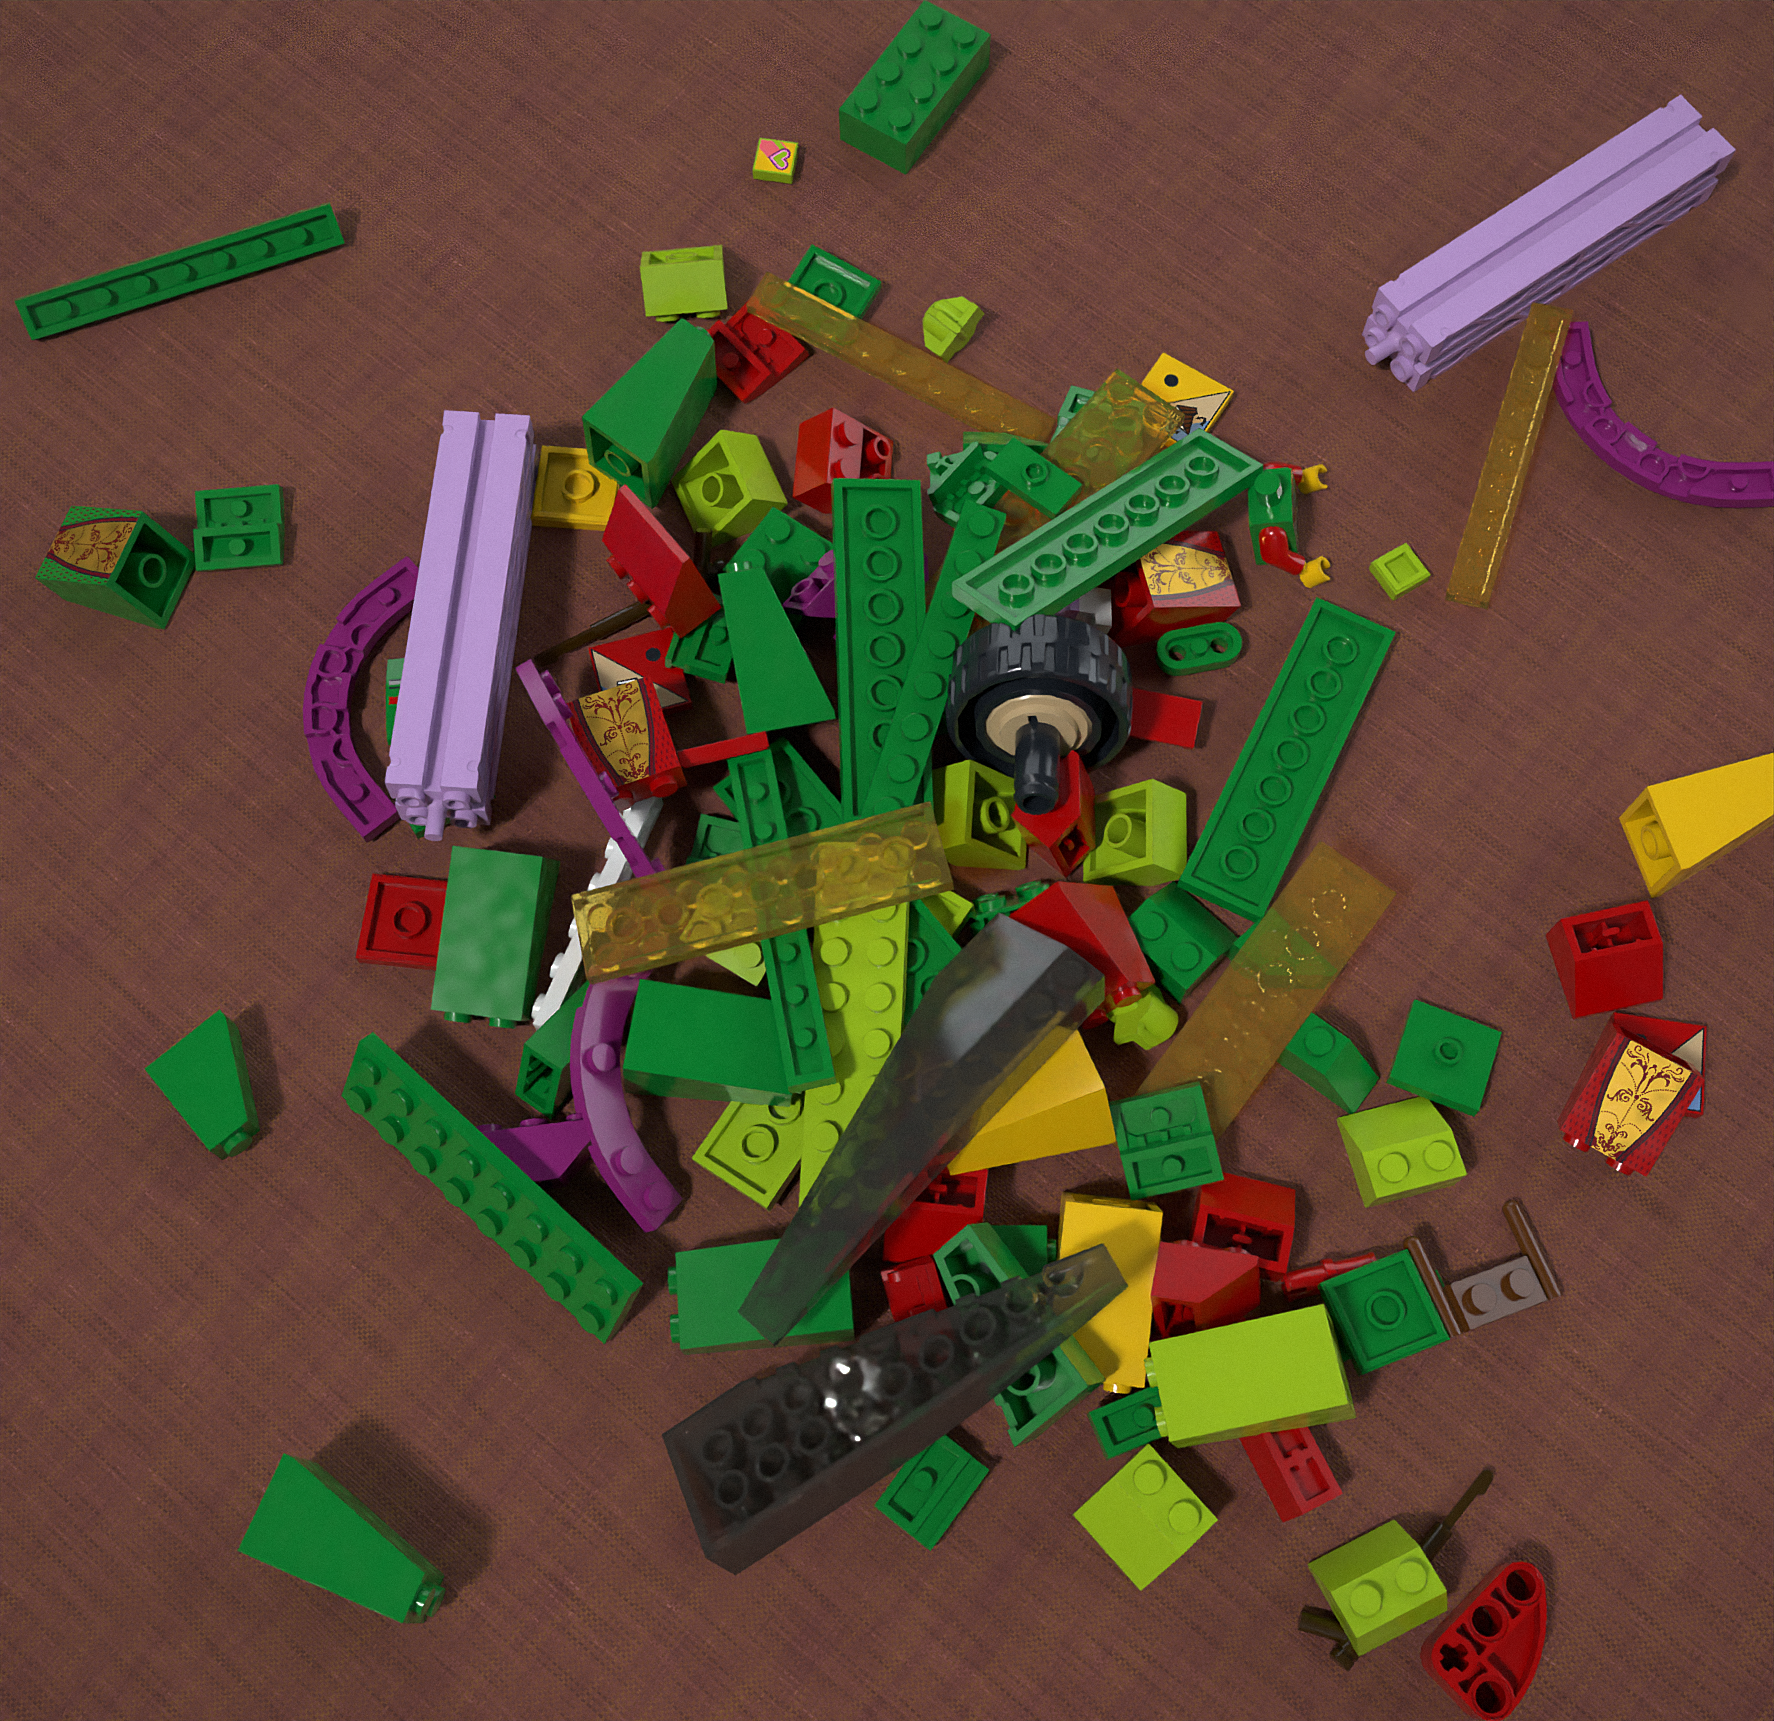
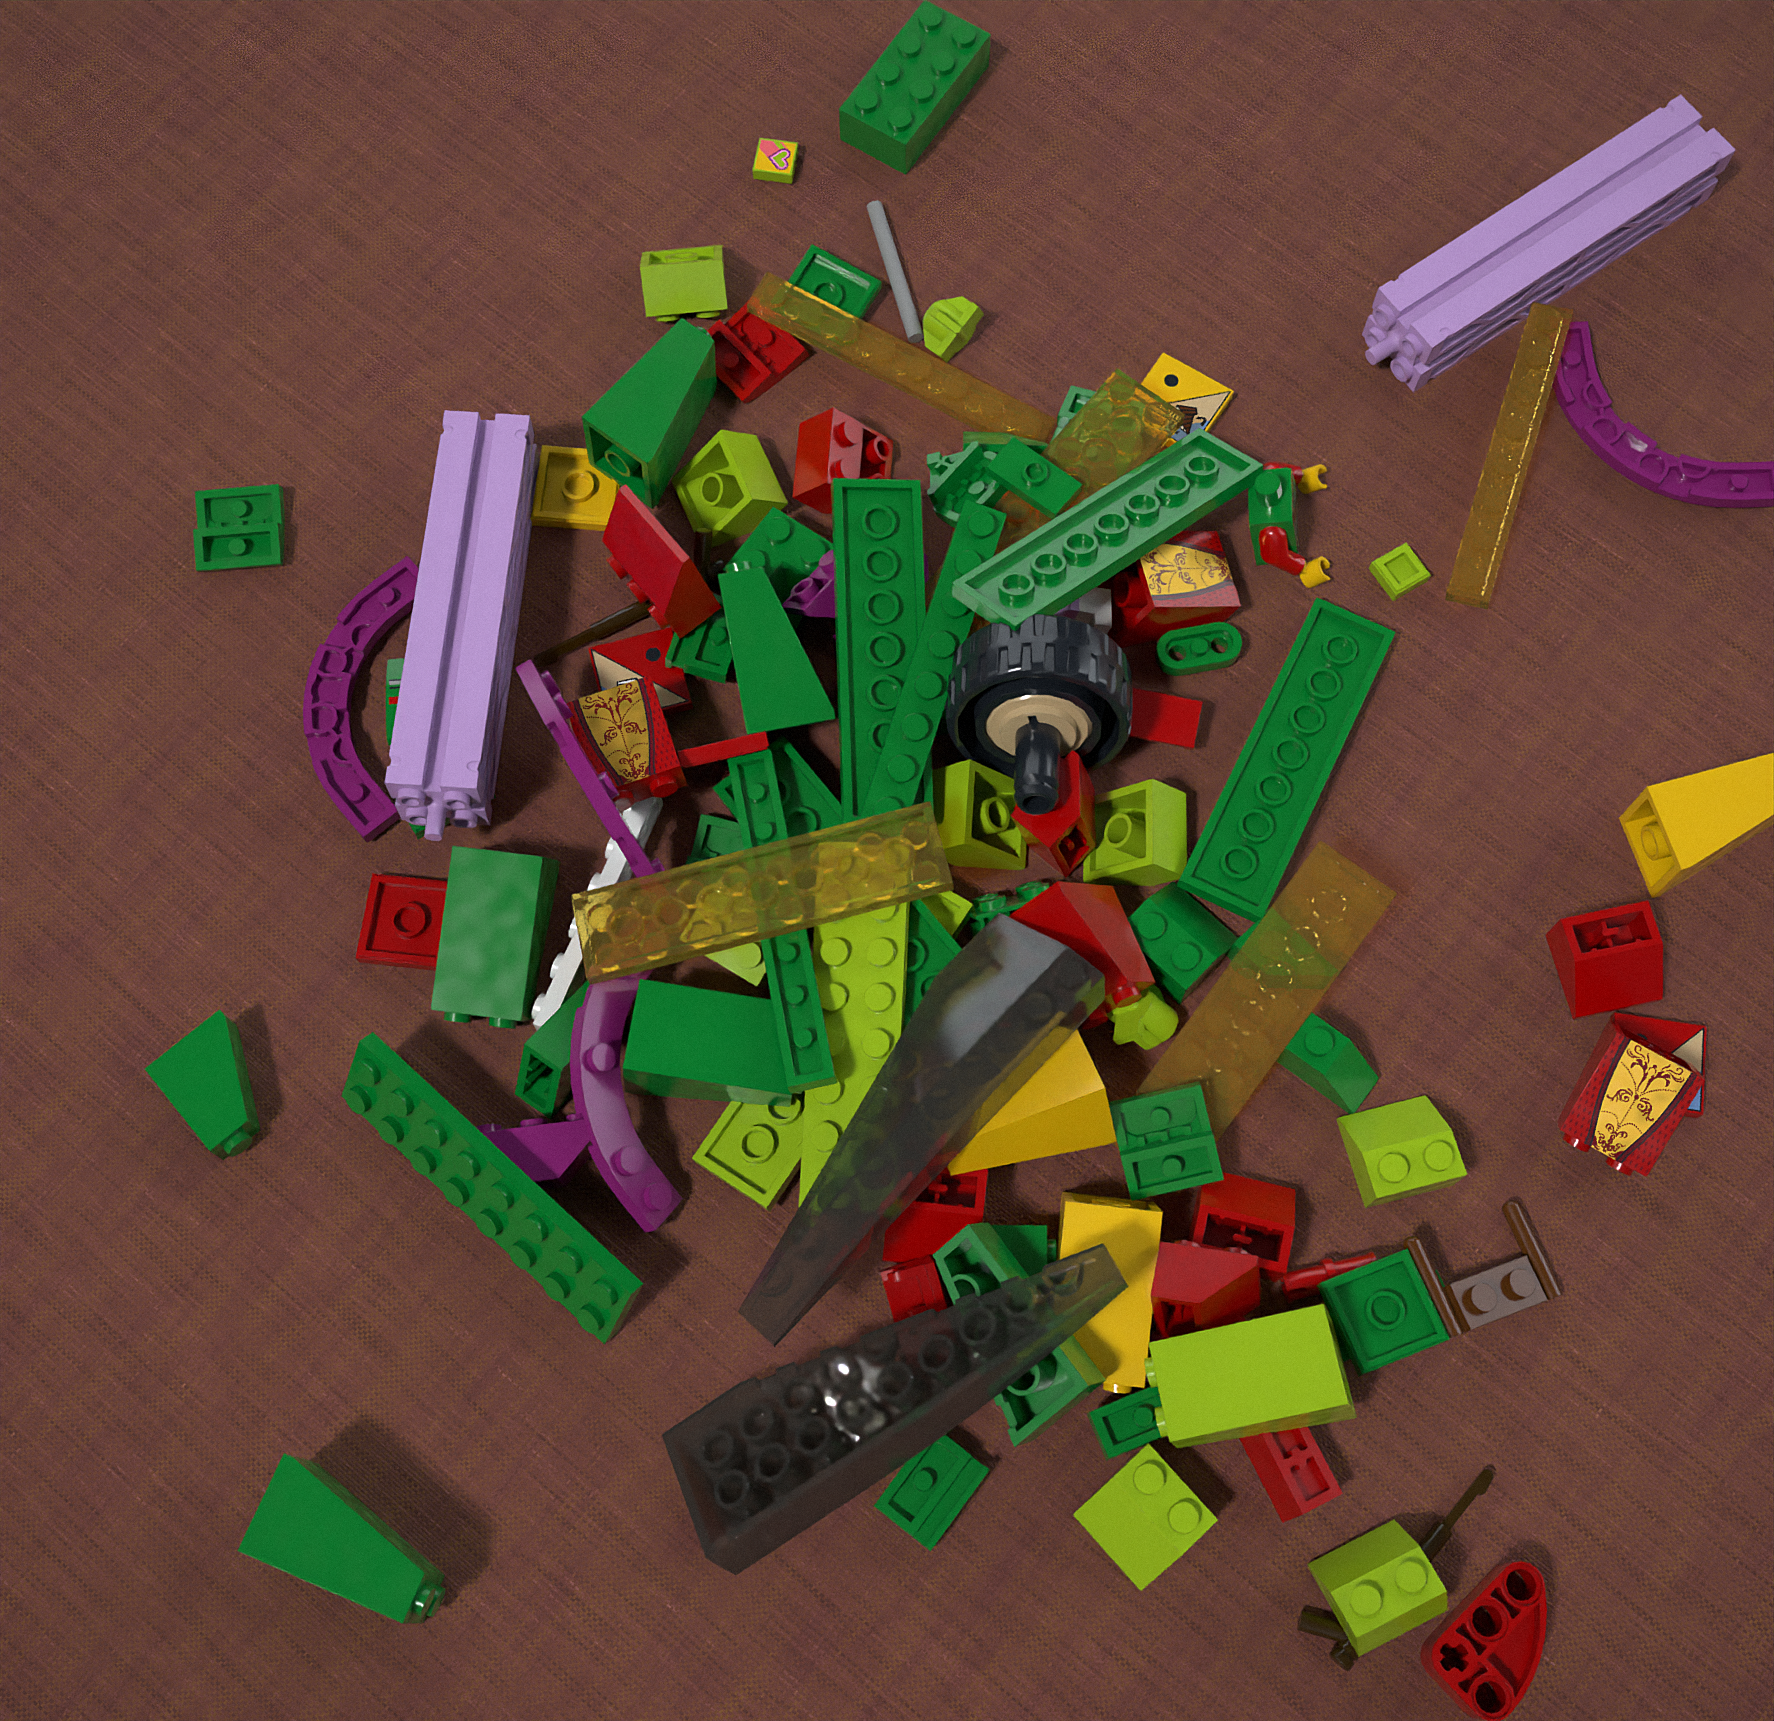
(117, 564): green slope -> none
(179, 271): green plate -> none
(716, 1283): green slope -> none
(895, 272): none -> light grey bar
(1444, 1058): green plate -> none

